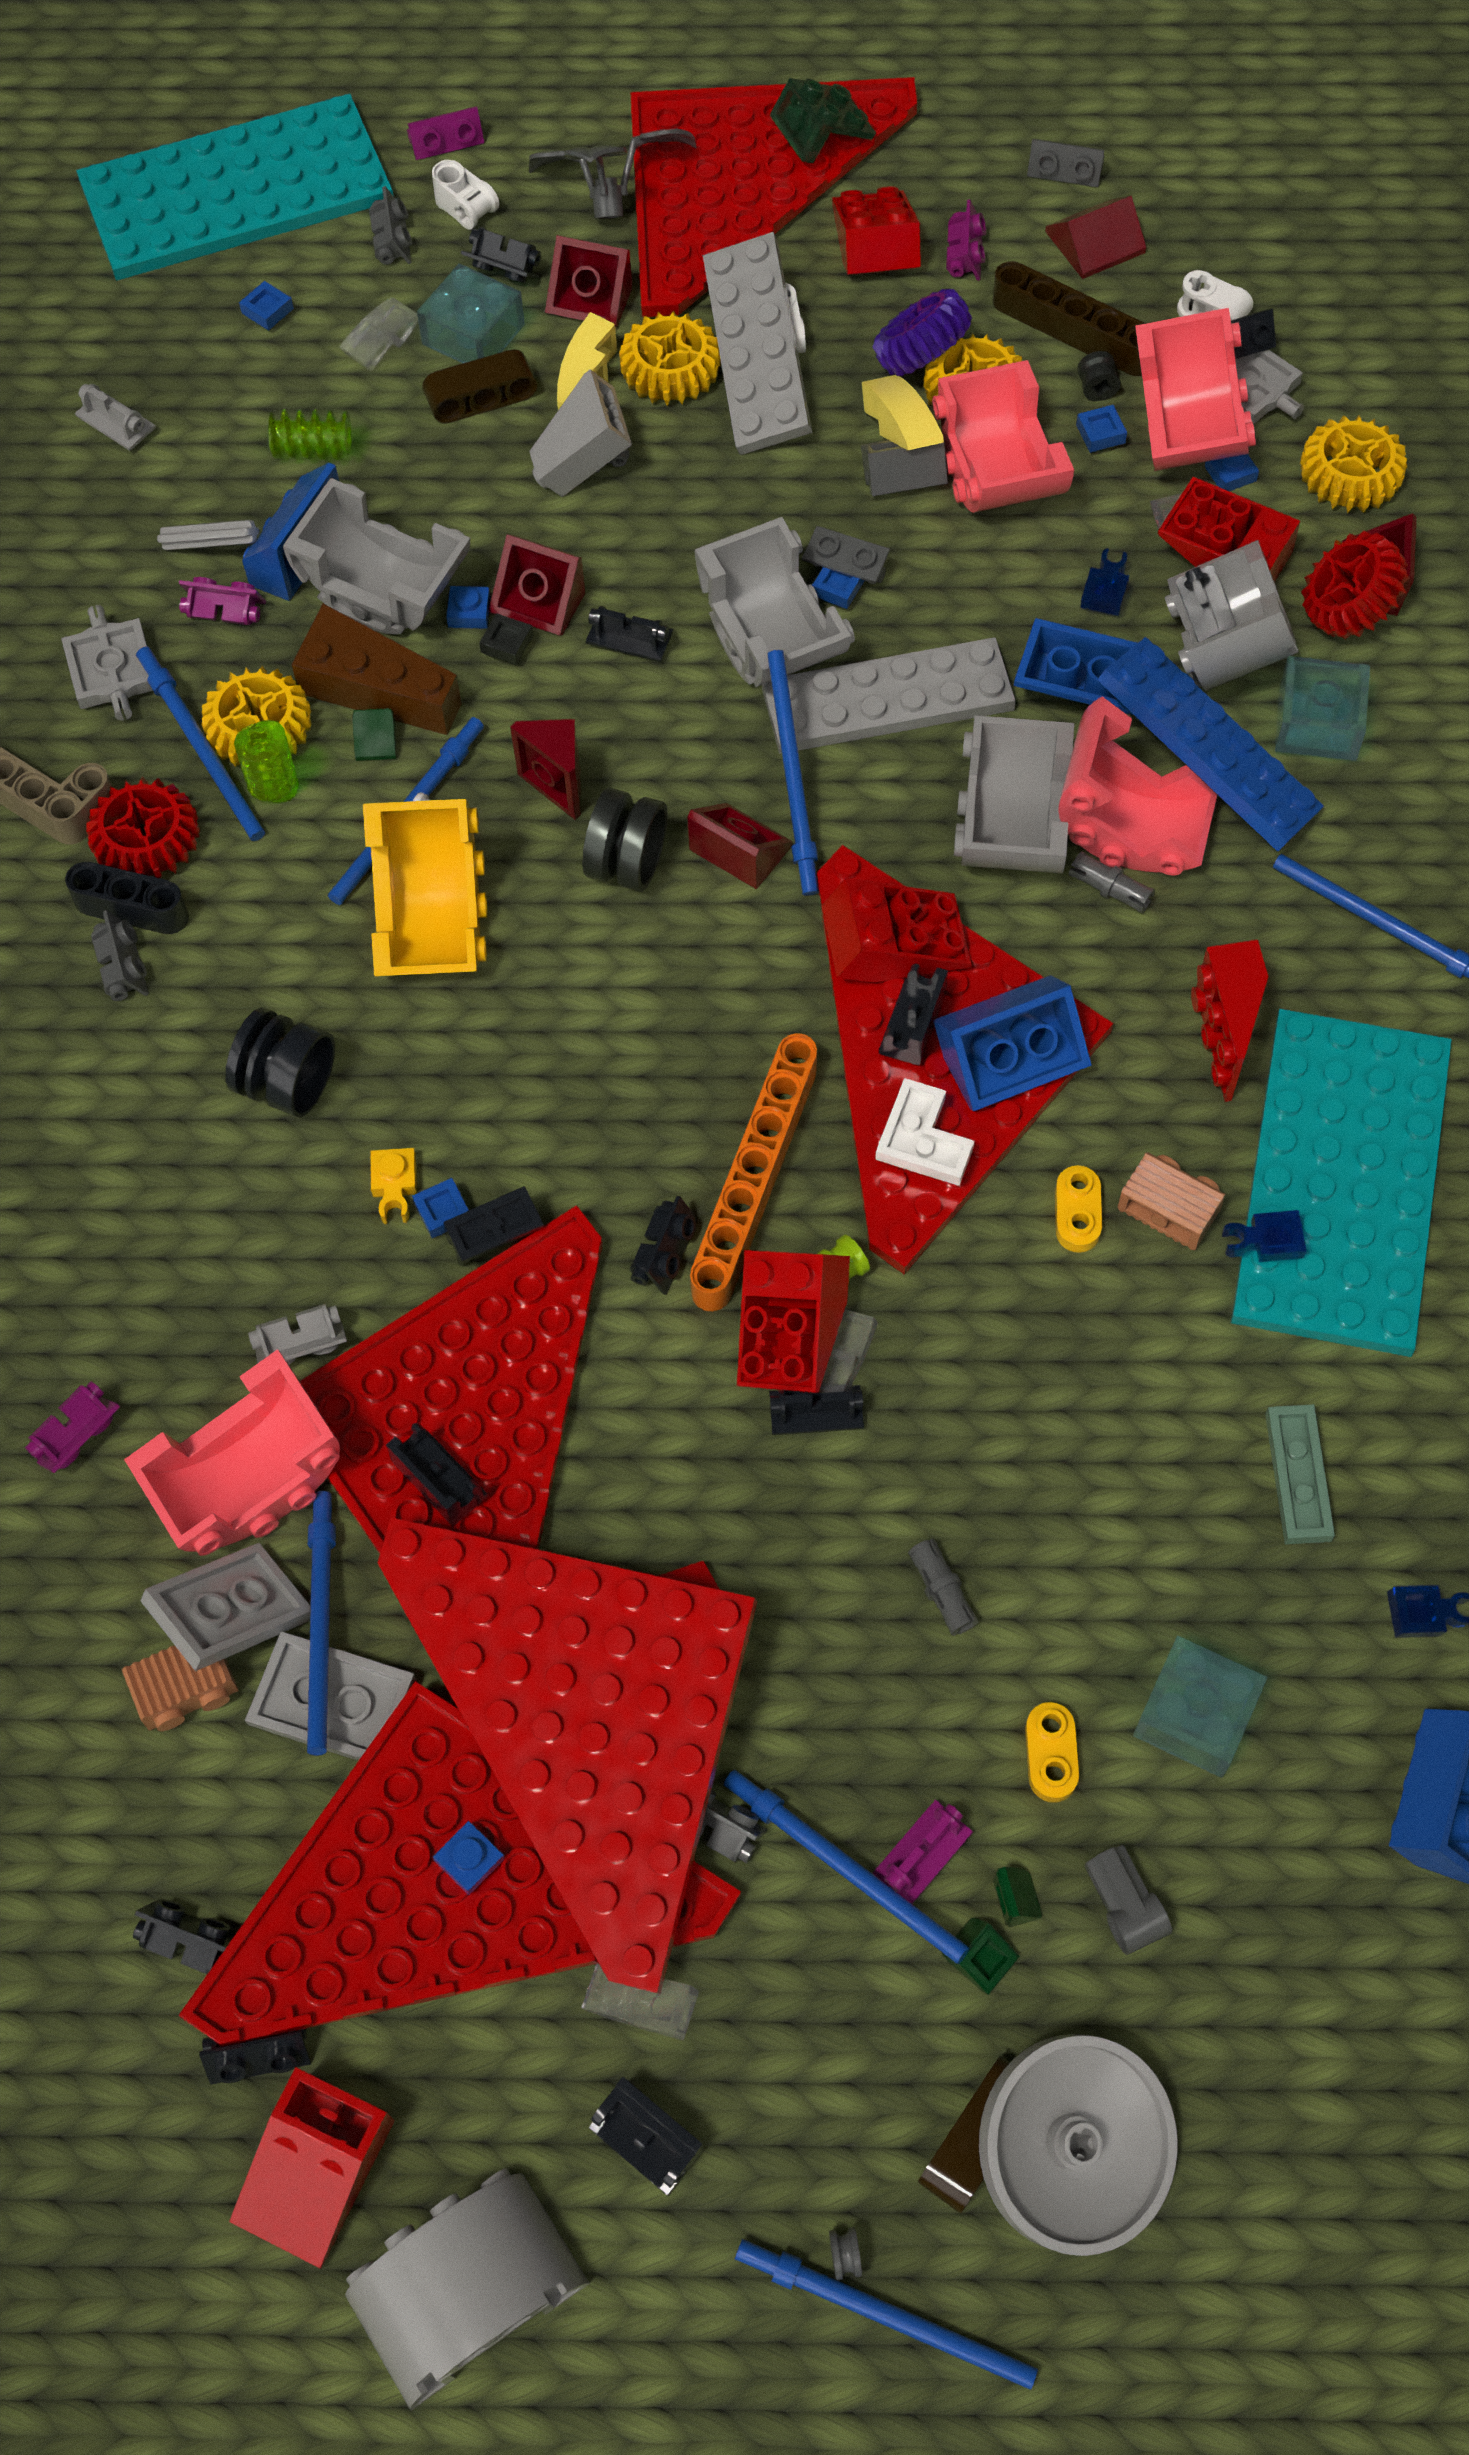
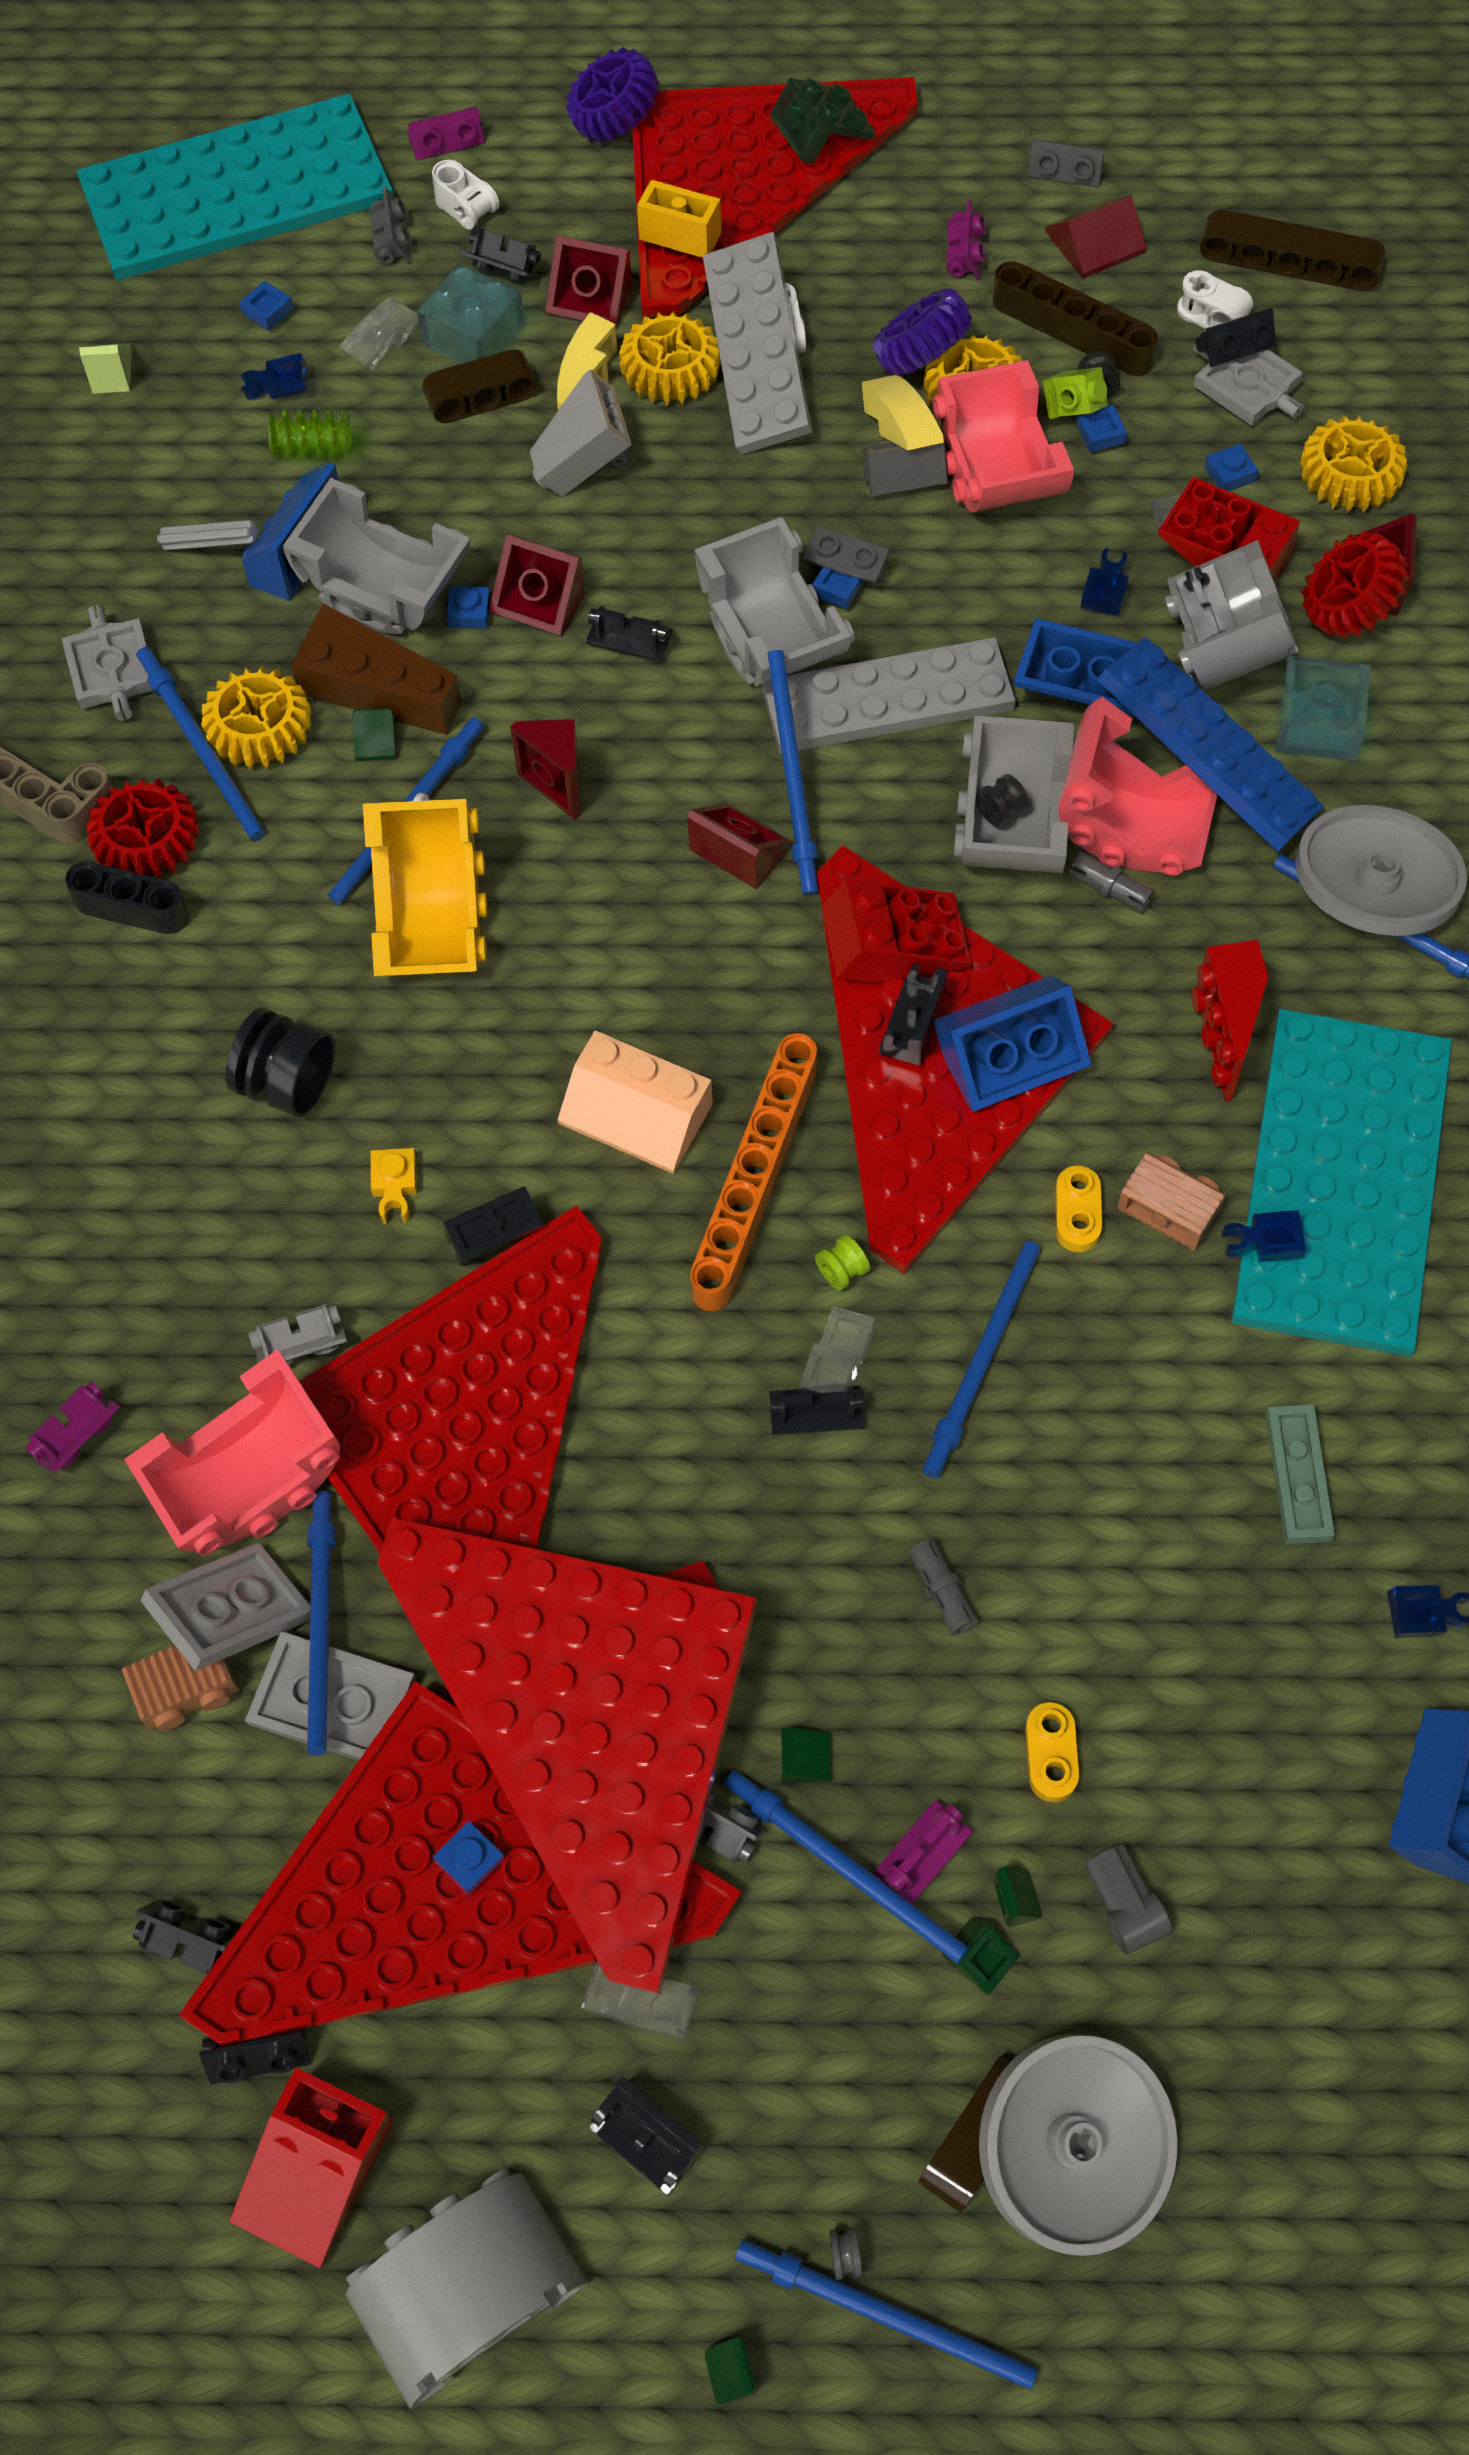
(107, 367): none -> yellowish green slope
(112, 417): light grey hinge -> none
(117, 942): dark grey hinge -> none
(206, 596): magenta hinge -> none
(267, 762): clear neon green piece -> none
(280, 379): none -> clear blue plate
(436, 1474): black hinge -> none
(438, 1205): blue plate -> none
(506, 639): pearl dark grey plate -> none
(605, 191): dark grey plant -> none
(612, 95): none -> dark purple gear
(624, 839): pearl dark grey wheel -> none
(635, 1102): none -> light nougat slope
(671, 1229): black hinge -> none
(679, 218): none -> yellow brick
(729, 2371): none -> dark green slope
(790, 1318): red slope -> none
(805, 1756): none -> dark green slope
(877, 231): red slope -> none
(914, 1142): white plate -> none
(950, 1430): none -> blue bar
(1002, 800): none -> pearl dark grey wheel
(1075, 392): none -> lime brick
(1194, 389): coral cylinder -> none
(1200, 1706): clear light blue brick -> none
(1292, 250): none -> dark brown beam
(1381, 870): none -> light grey dish

